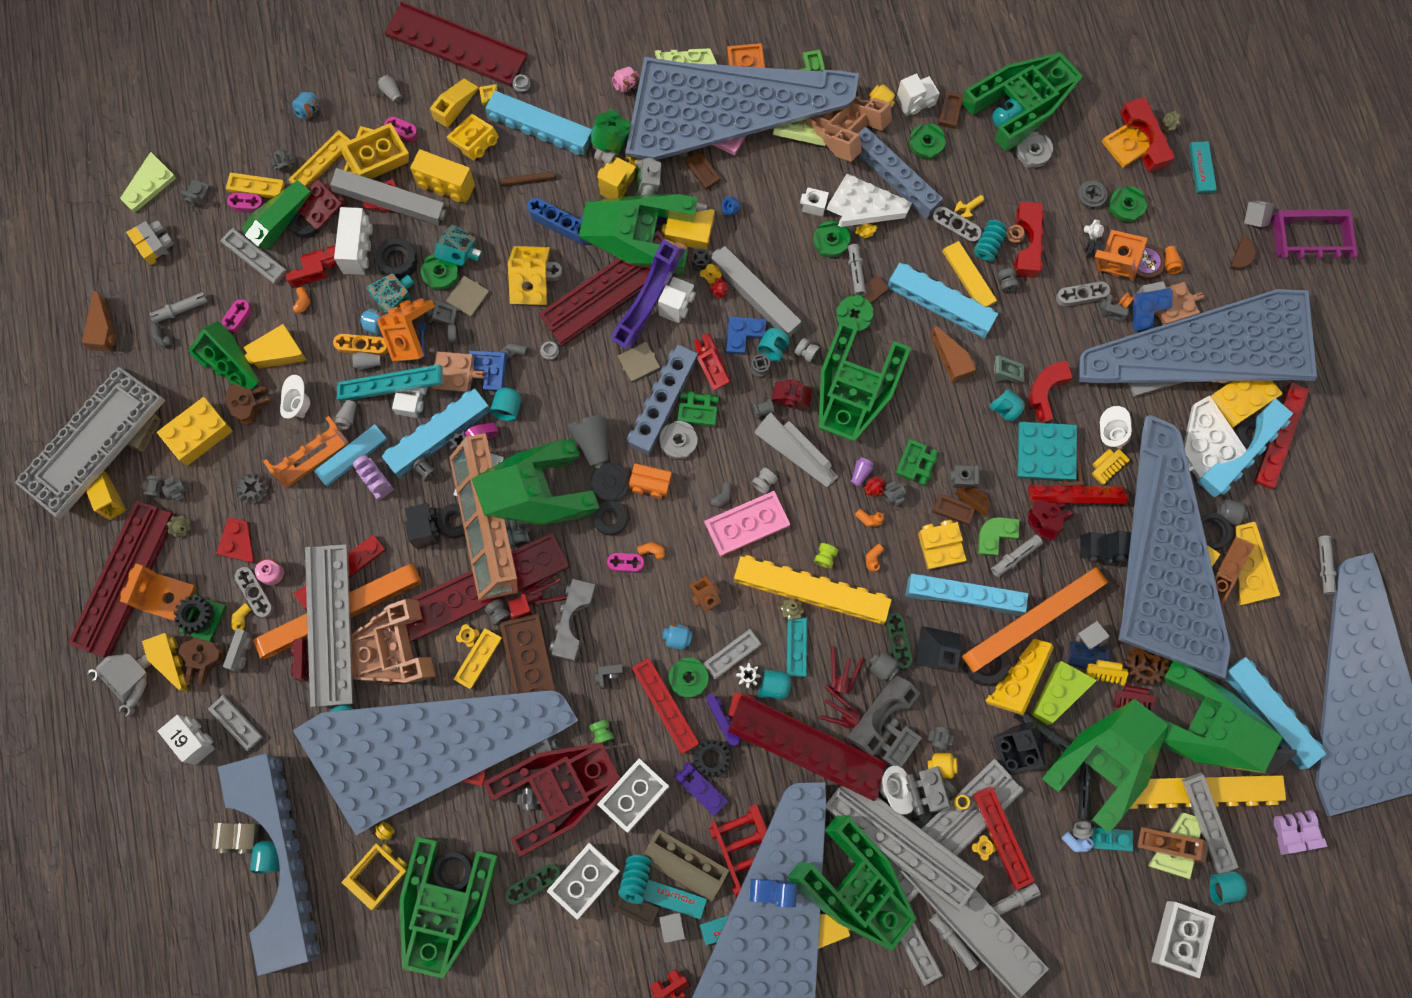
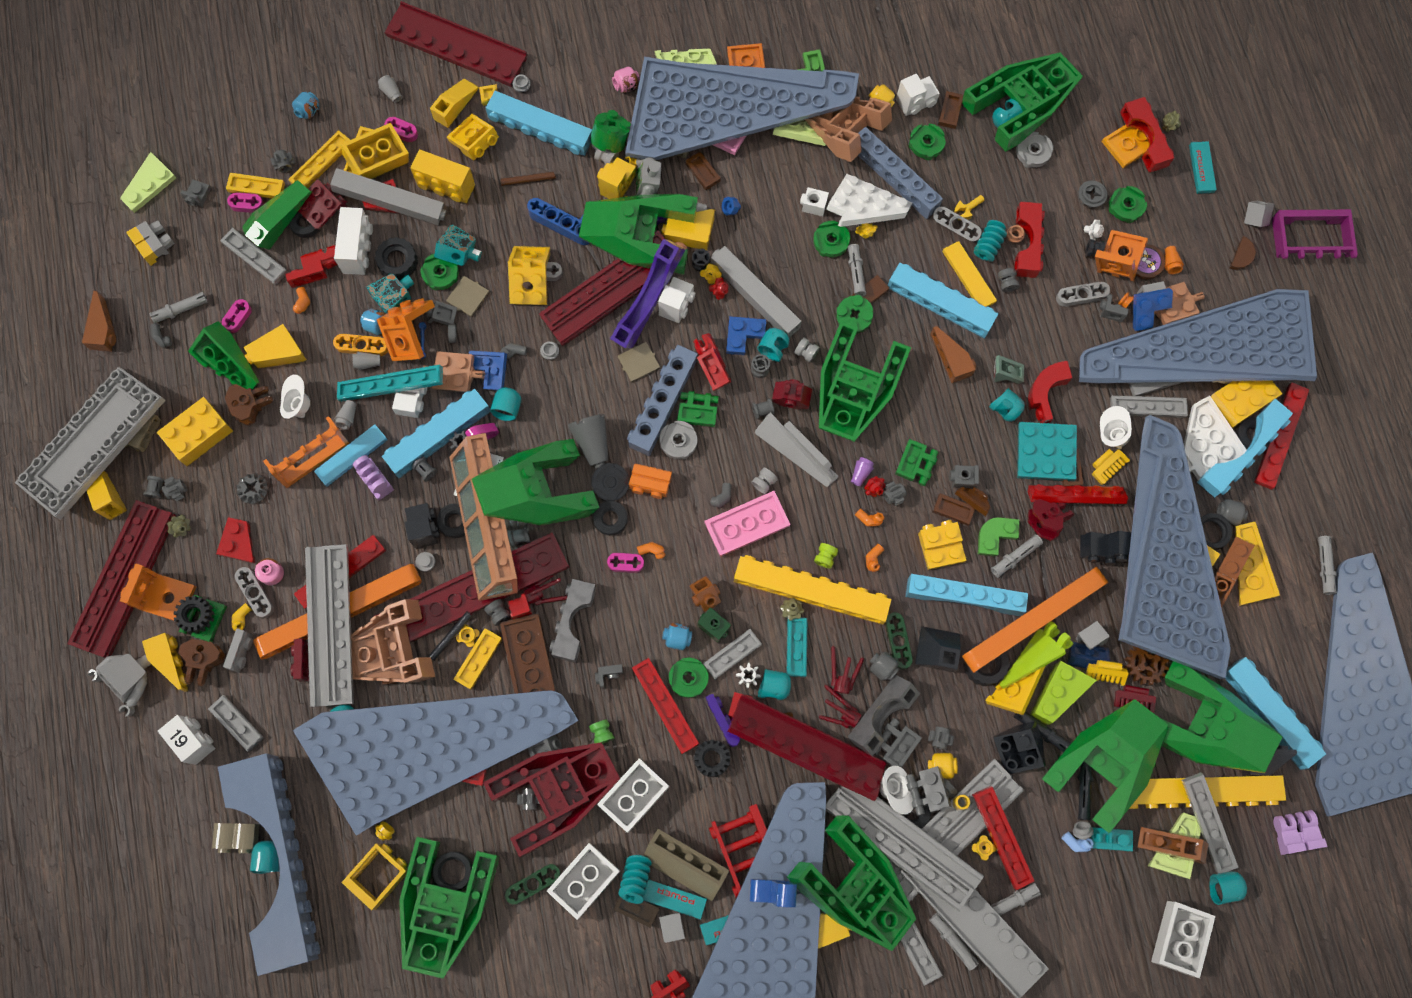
(425, 561): none -> light grey plate
(450, 635): none -> black bar
(701, 789): dark purple plate -> none
(722, 626): none -> dark green head
(1038, 653): none -> lime flag
(1152, 406): none -> light grey tile

